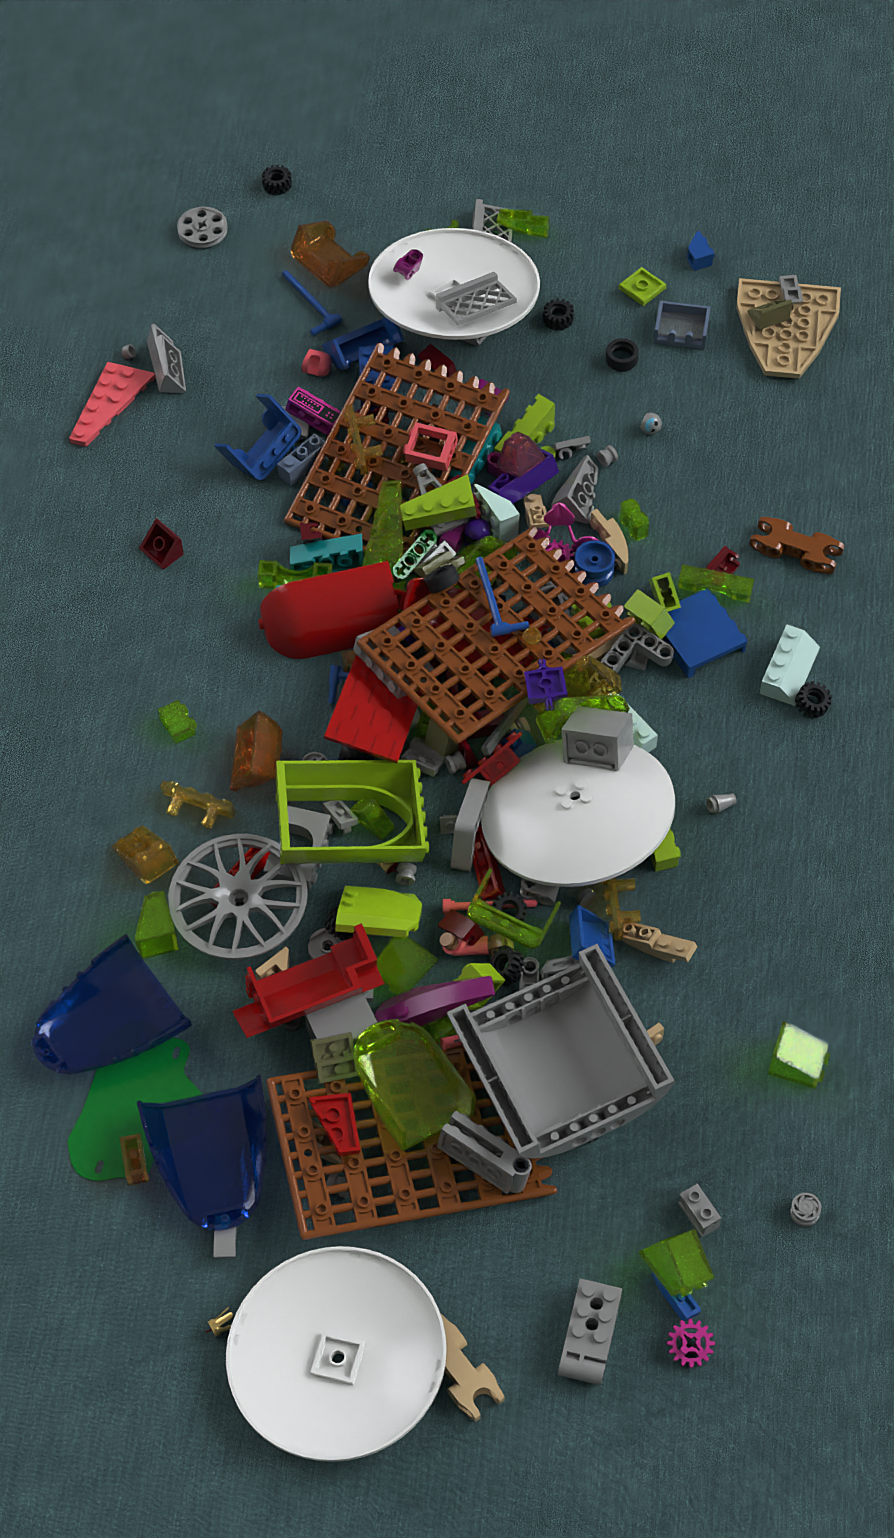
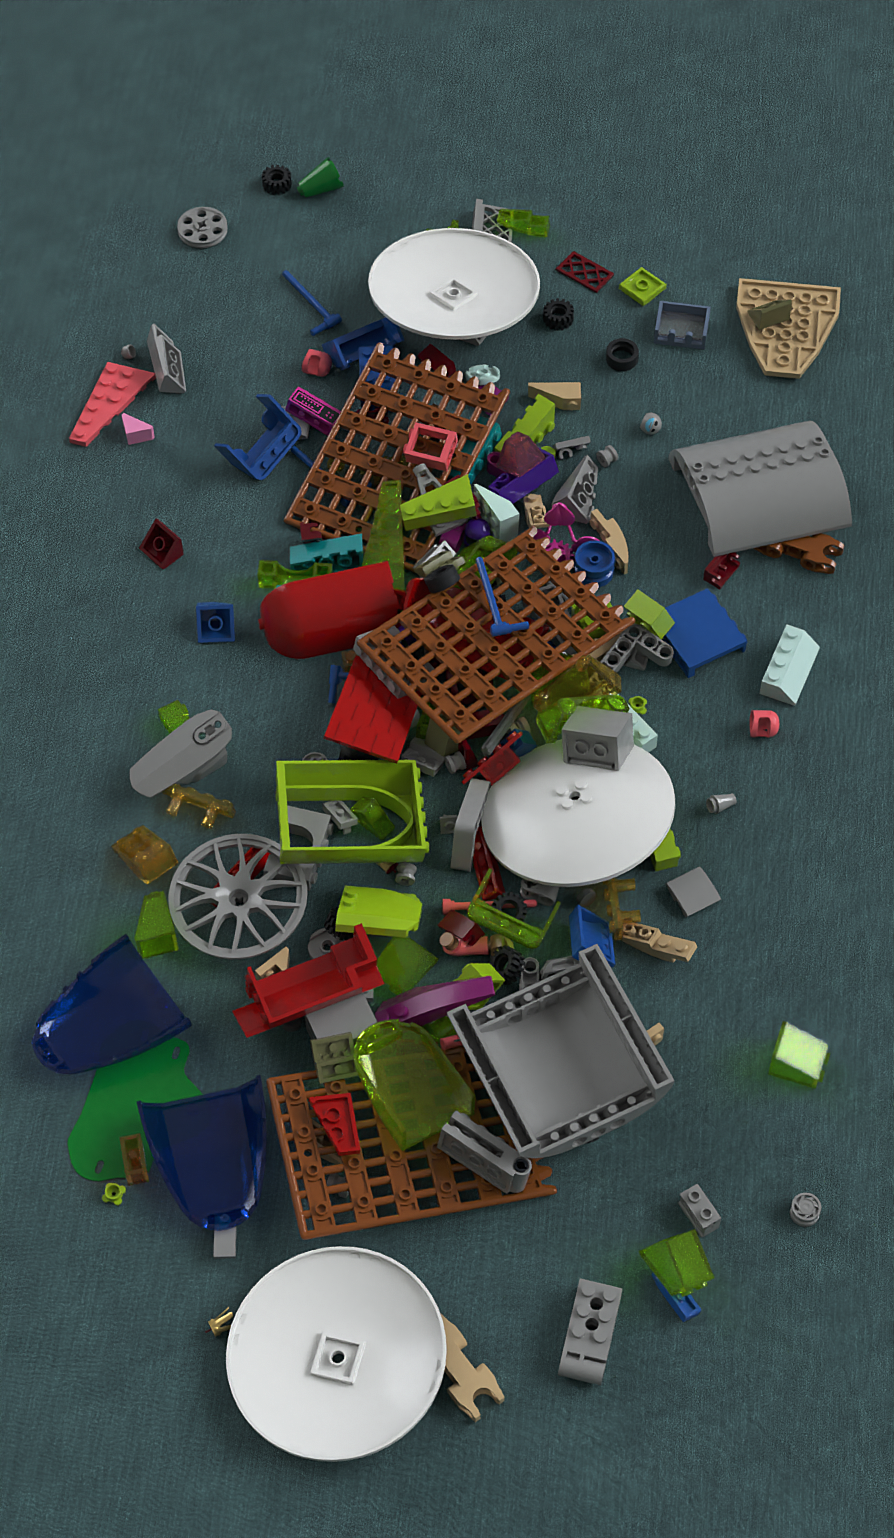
(111, 1188): none -> lime plate
(137, 430): none -> bright pink slope
(182, 755): none -> light grey piece
(215, 622): none -> blue slope
(256, 752): clear orange windscreen -> none
(300, 460): sand blue slope -> none
(320, 180): none -> green cone
(322, 256): clear orange windscreen -> none
(353, 432): clear yellow plate -> none
(409, 264): magenta piece -> none
(413, 556): green beam -> none
(472, 291): light grey fence -> none
(483, 373): none -> light aqua tile
(531, 636): clear yellow plate -> none
(545, 685): dark purple plate -> none
(564, 394): none -> tan slope
(584, 261): none -> dark red window
(634, 519): clear neon green brick -> none
(641, 702): none -> lime plate
(664, 591): lime slope -> none
(683, 1335): dark pink gear -> none
(693, 891): none -> light grey slope
(698, 578): clear neon green arch -> none
(699, 252): blue slope -> none
(763, 720): none -> coral helmet
(766, 486): none -> light grey slope
(790, 288): light grey slope -> none
(817, 691): black tyre -> none

